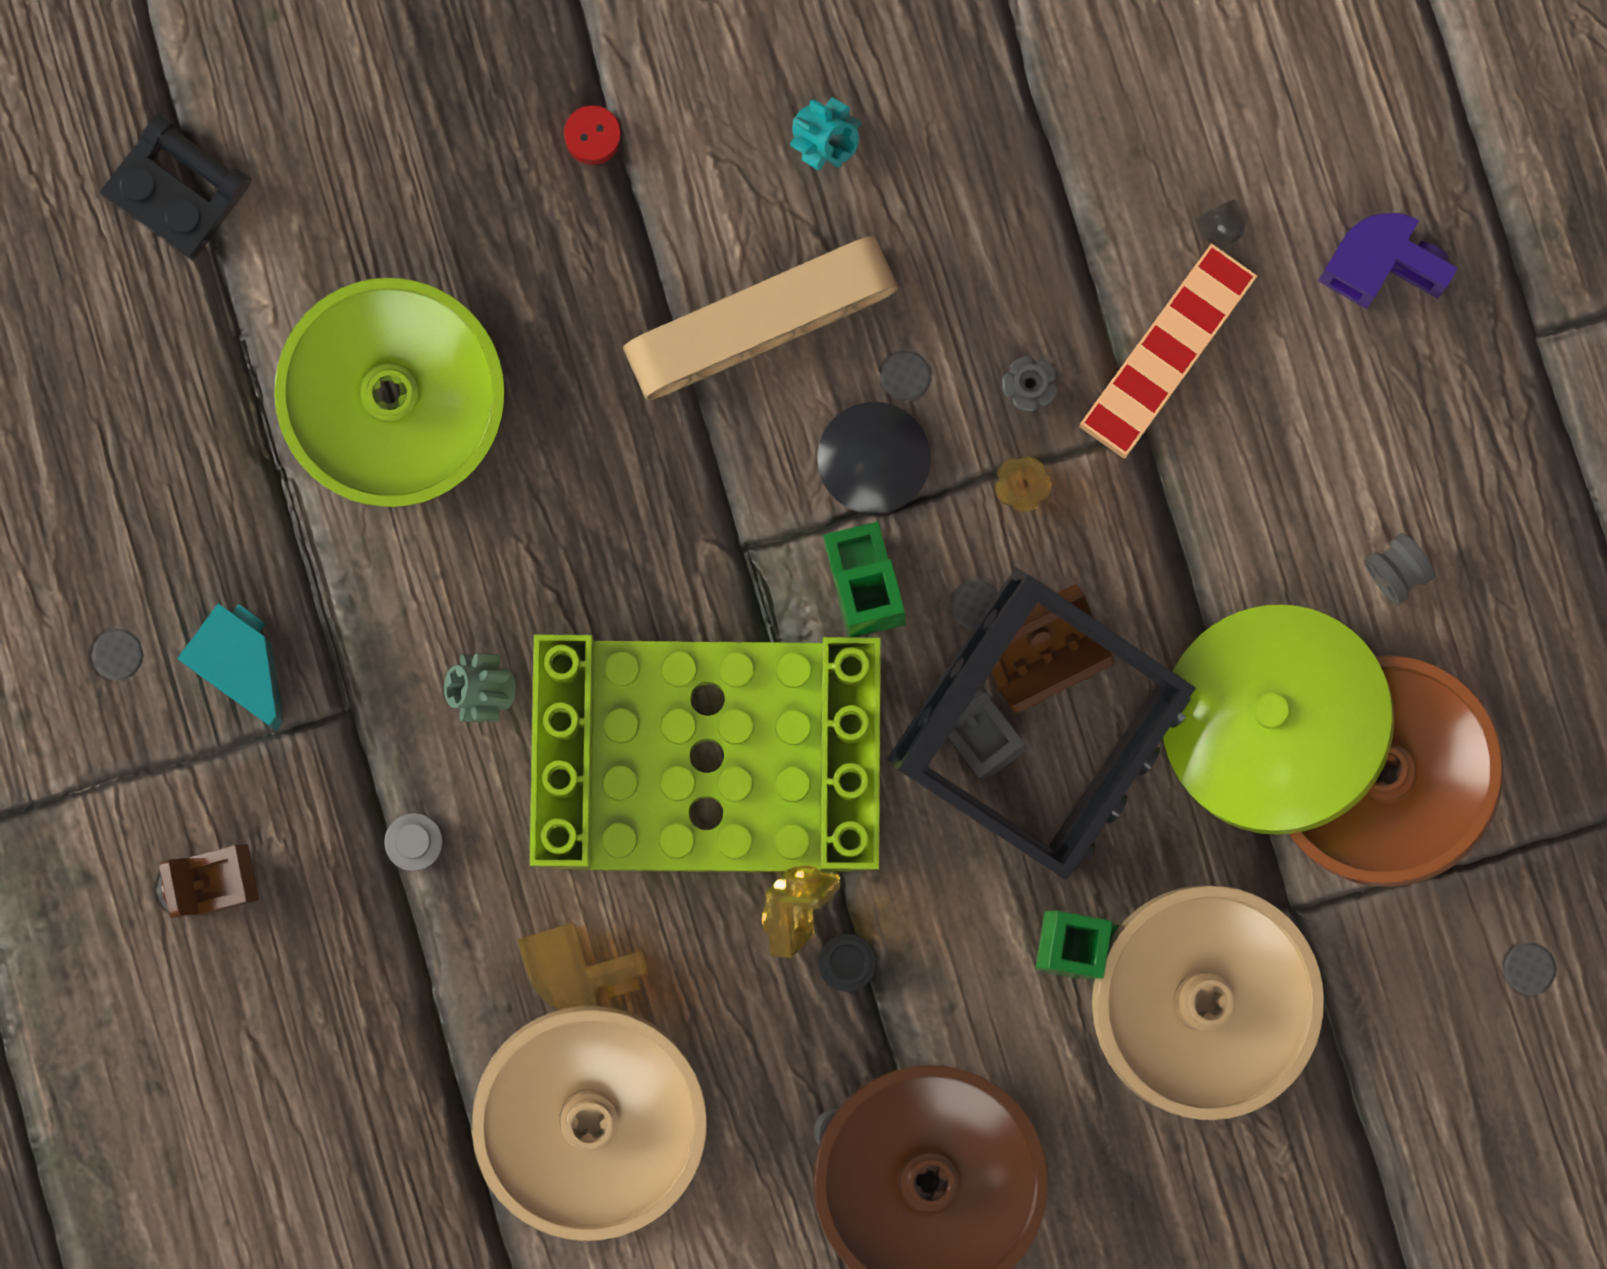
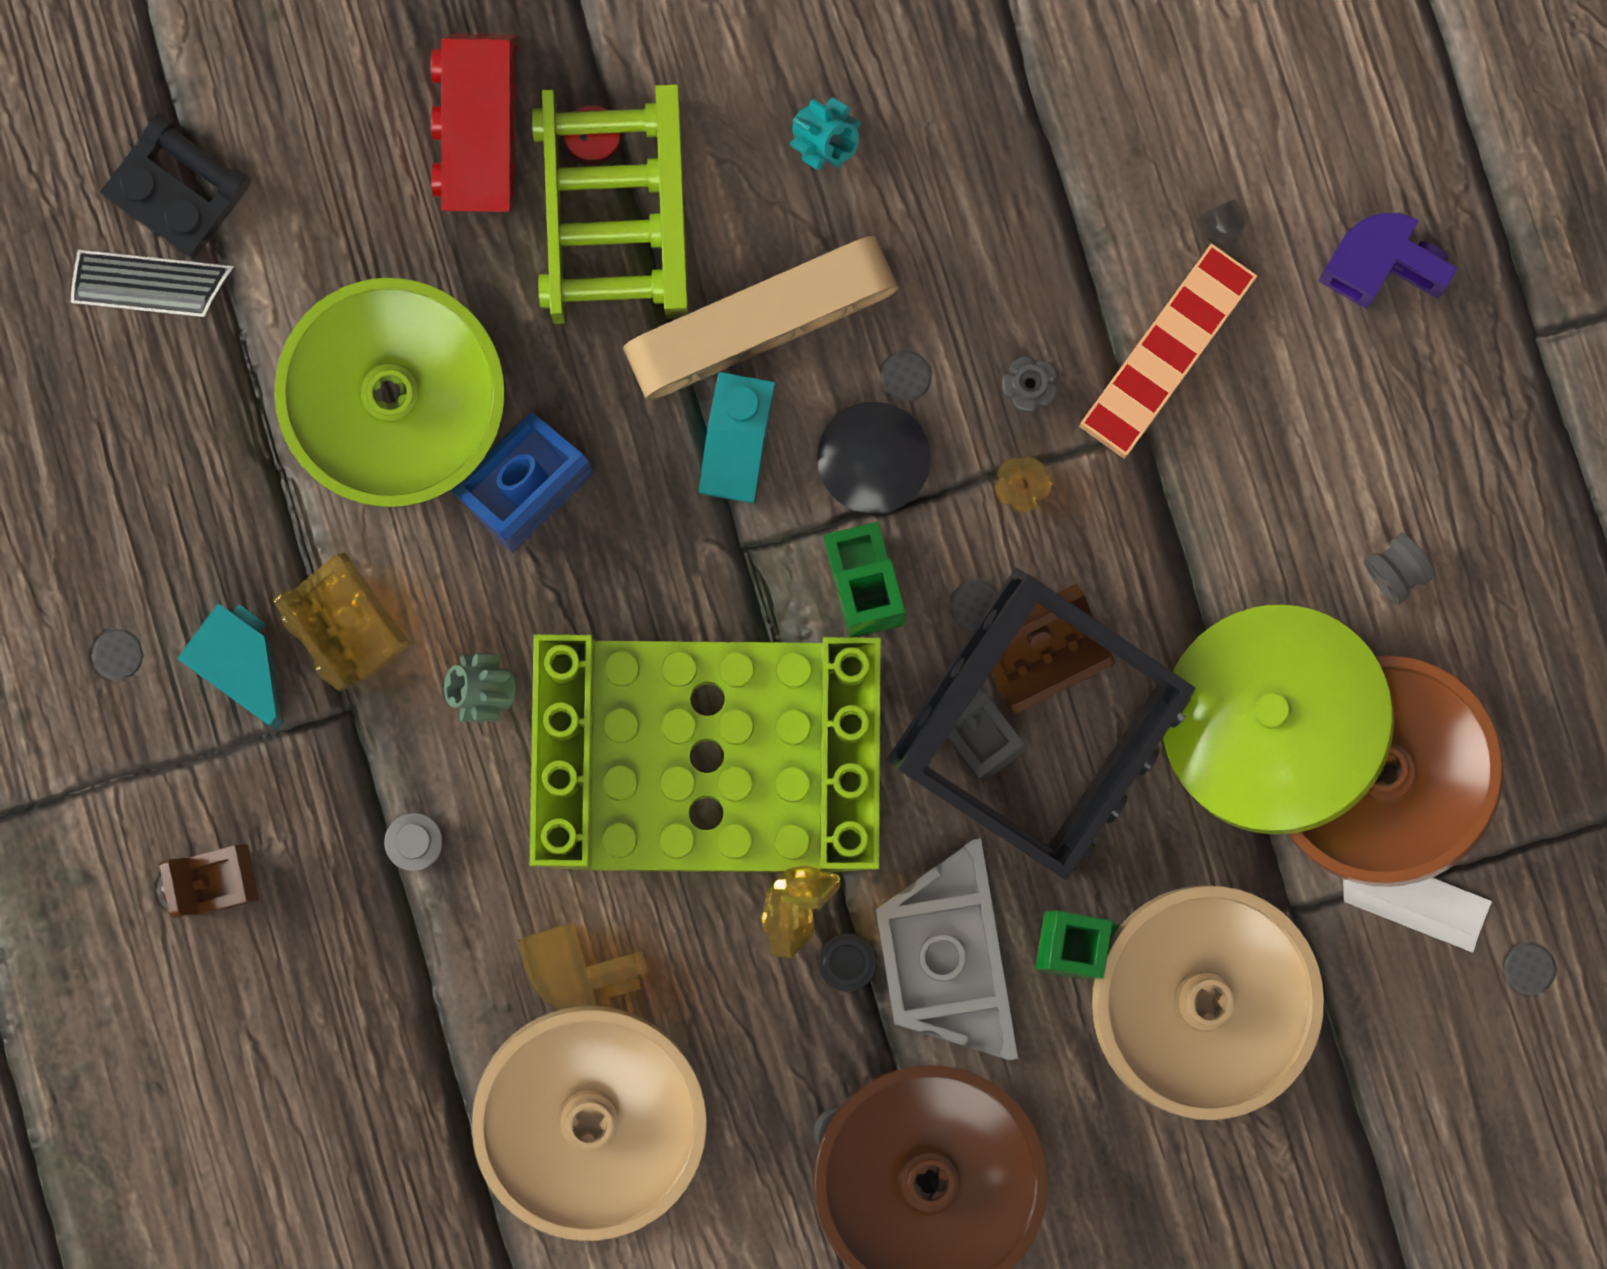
(146, 283): none -> sticker
(341, 623): none -> clear yellow bracket
(475, 122): none -> red wedge
(523, 481): none -> blue slope
(659, 174): none -> lime fence
(736, 437): none -> teal slope
(947, 957): none -> light grey wing
(1425, 907): none -> white sticker

